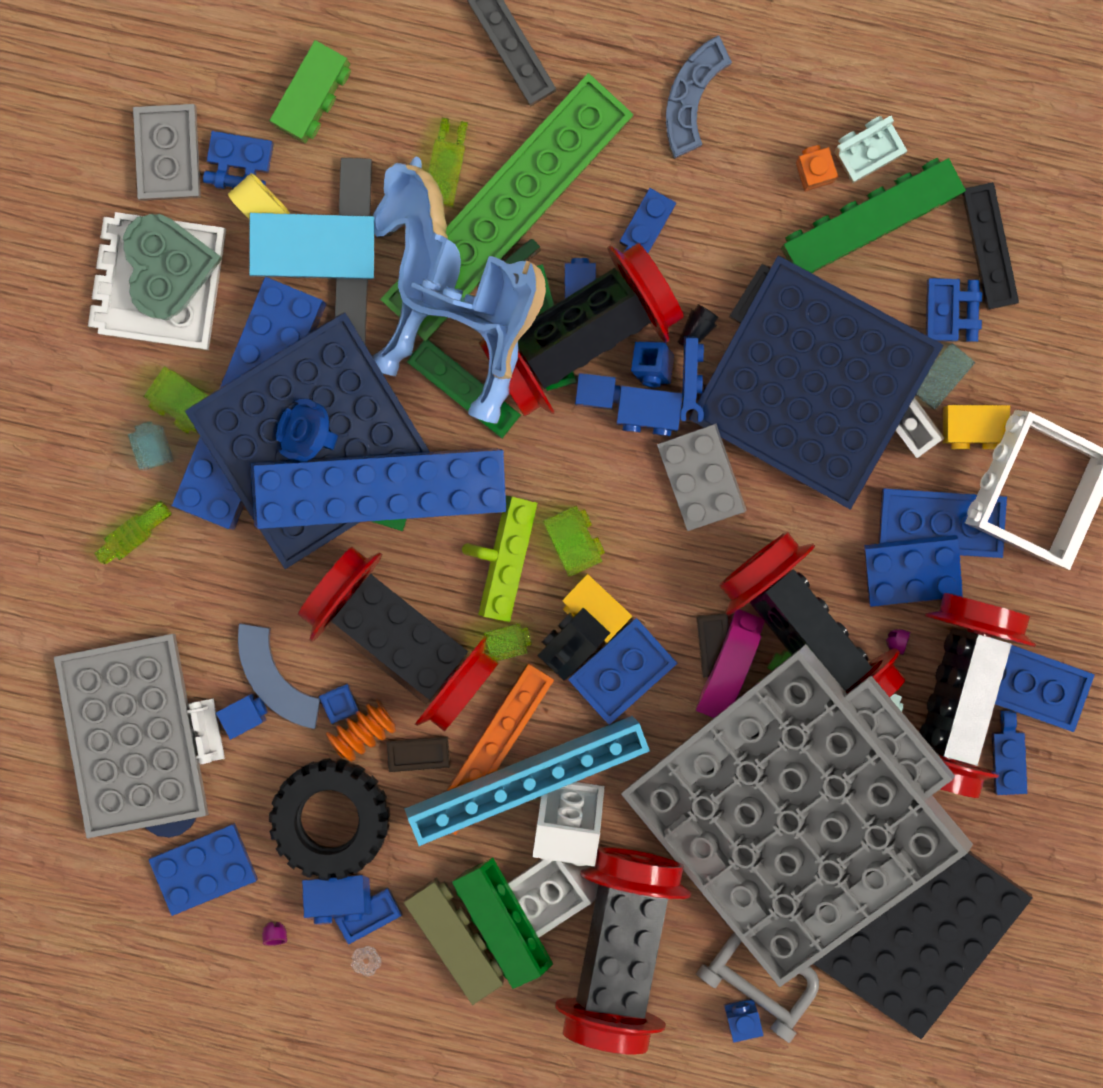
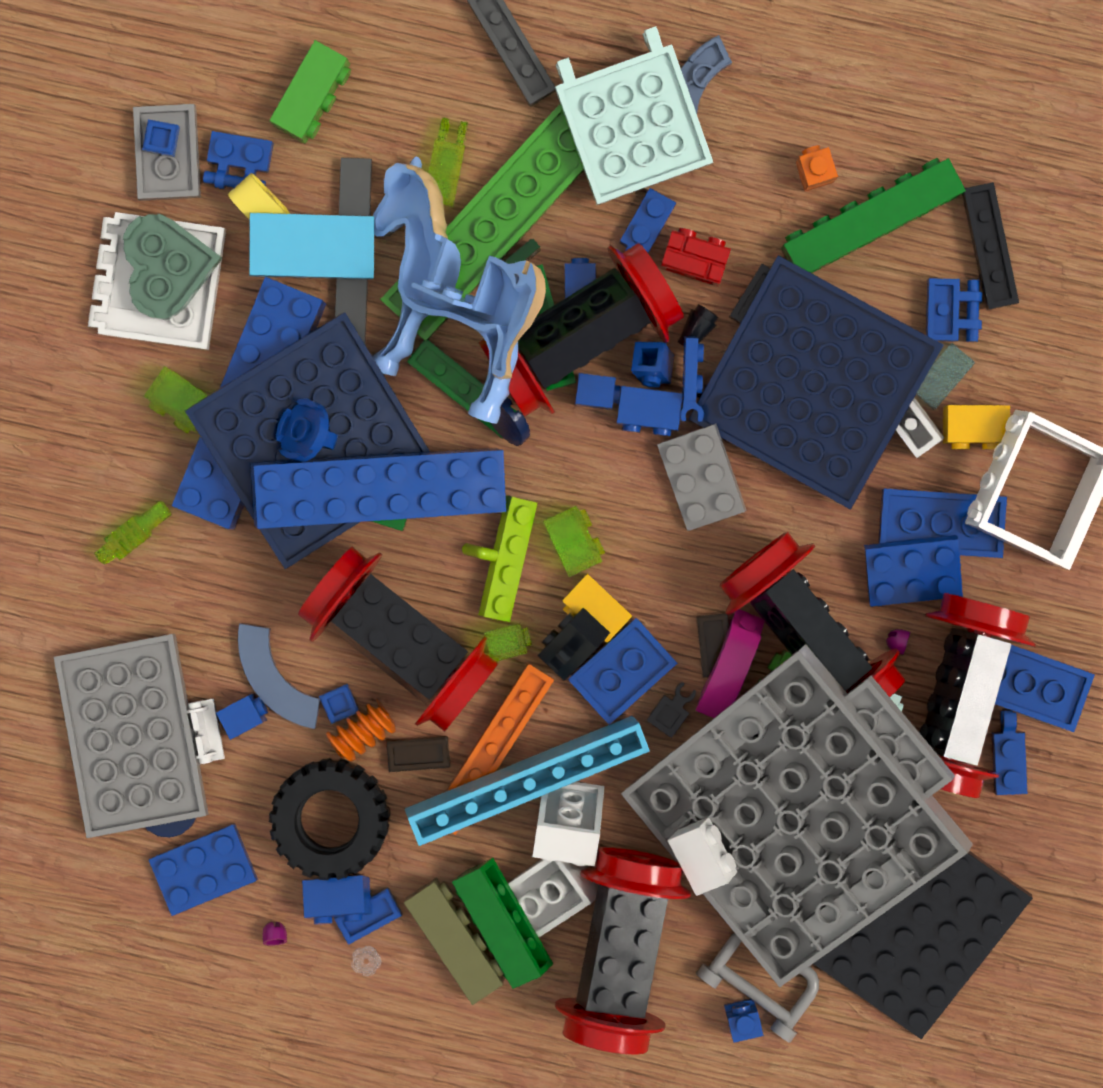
(150, 446): clear light blue brick -> none
(161, 138): none -> blue tile
(512, 424): none -> dark blue tile
(633, 121): none -> light aqua plate
(669, 714): none -> black plate
(696, 257): none -> red brick
(703, 856): none -> white brick
(869, 149): light aqua bracket -> none

